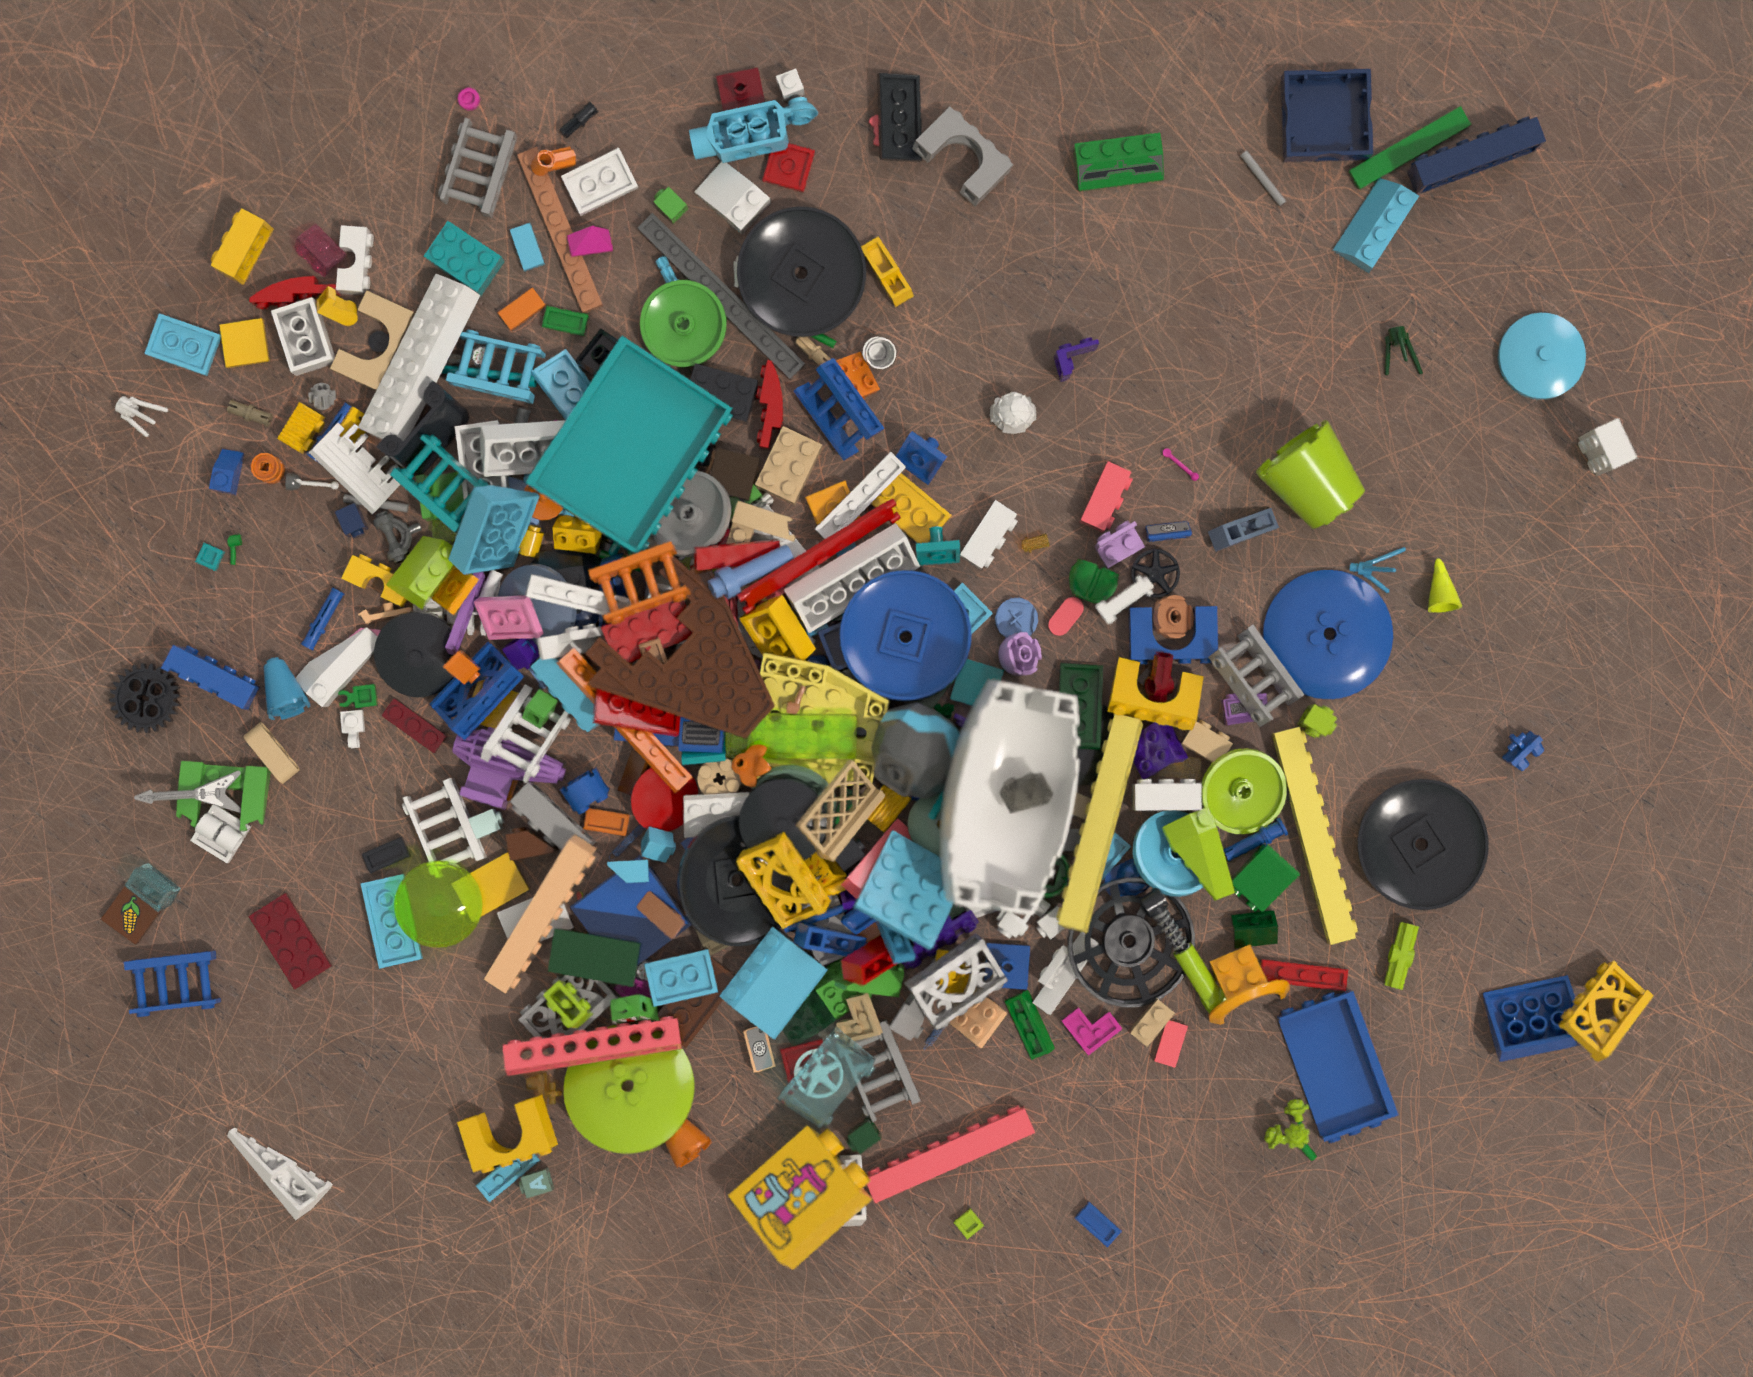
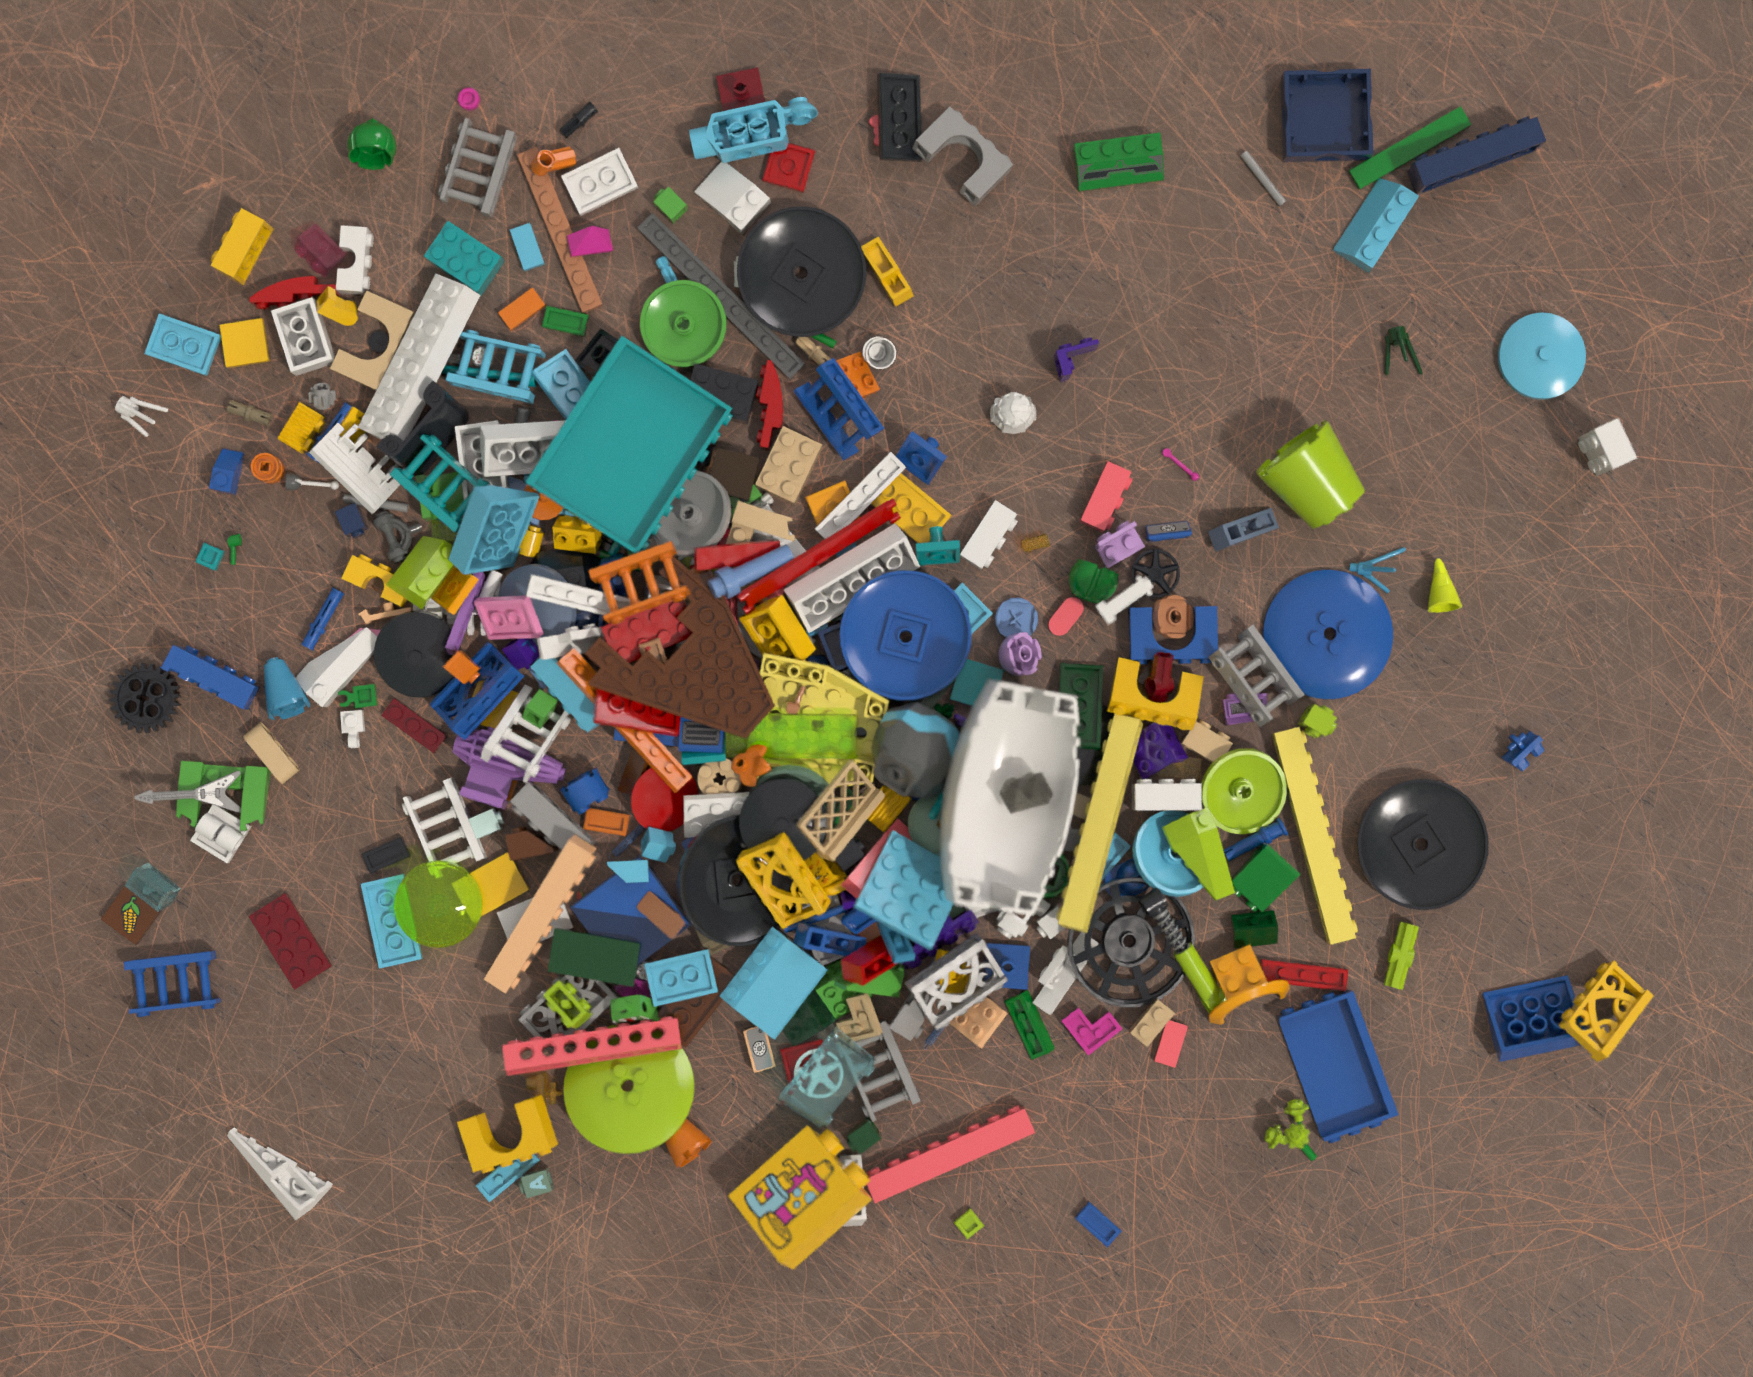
(371, 145): none -> green piece
(790, 85): white brick -> none

